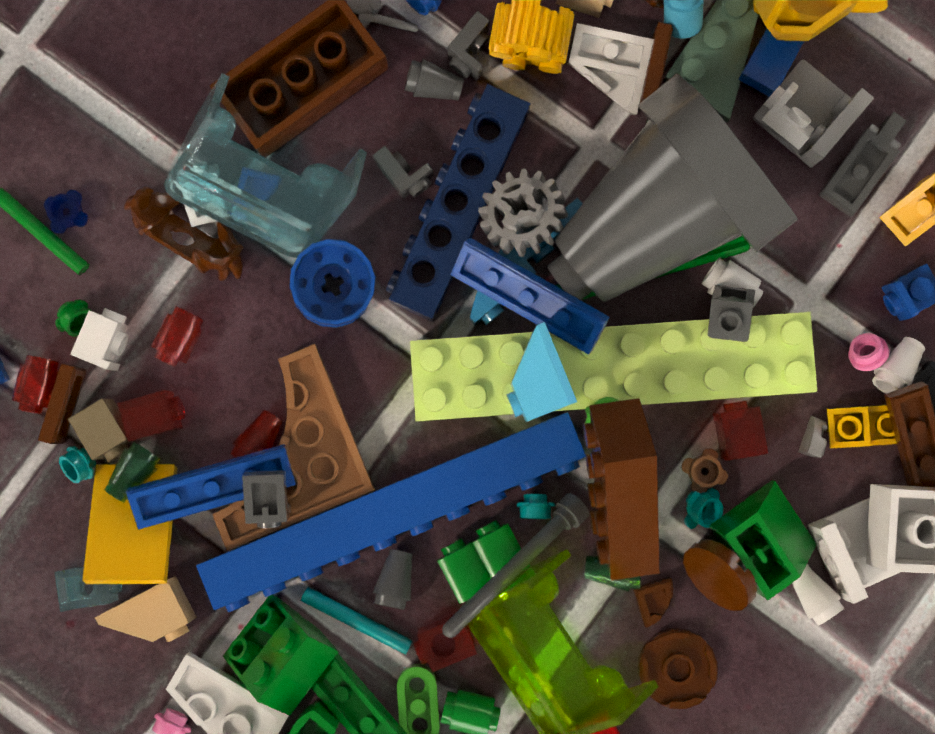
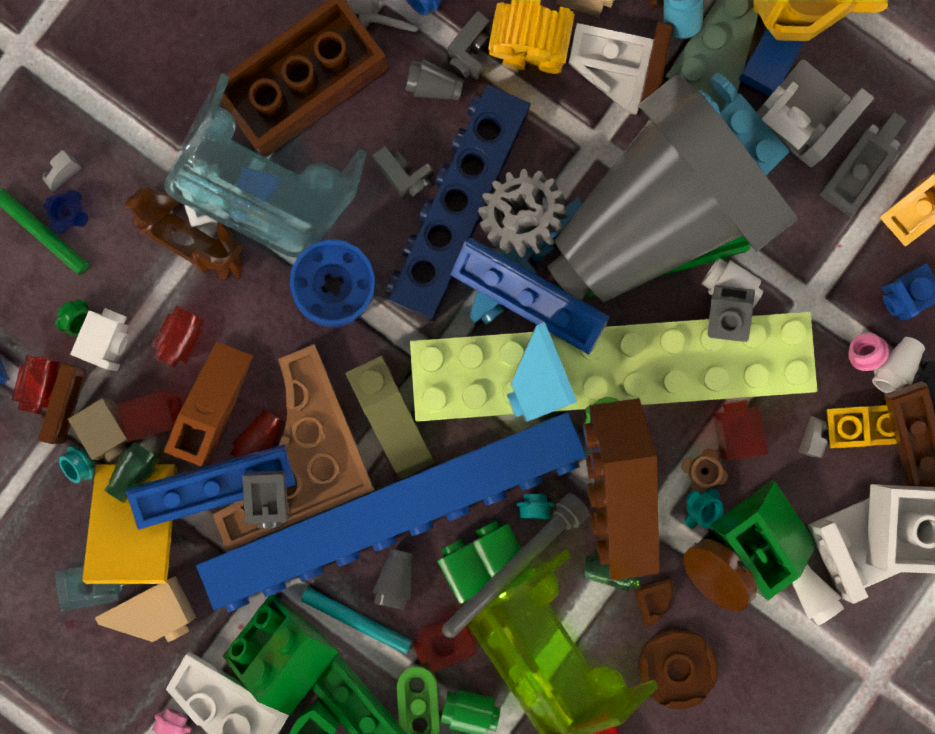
(63, 169): none -> light grey tile
(209, 406): none -> dark orange slope
(390, 417): none -> olive slope
(747, 125): none -> medium azure hinge

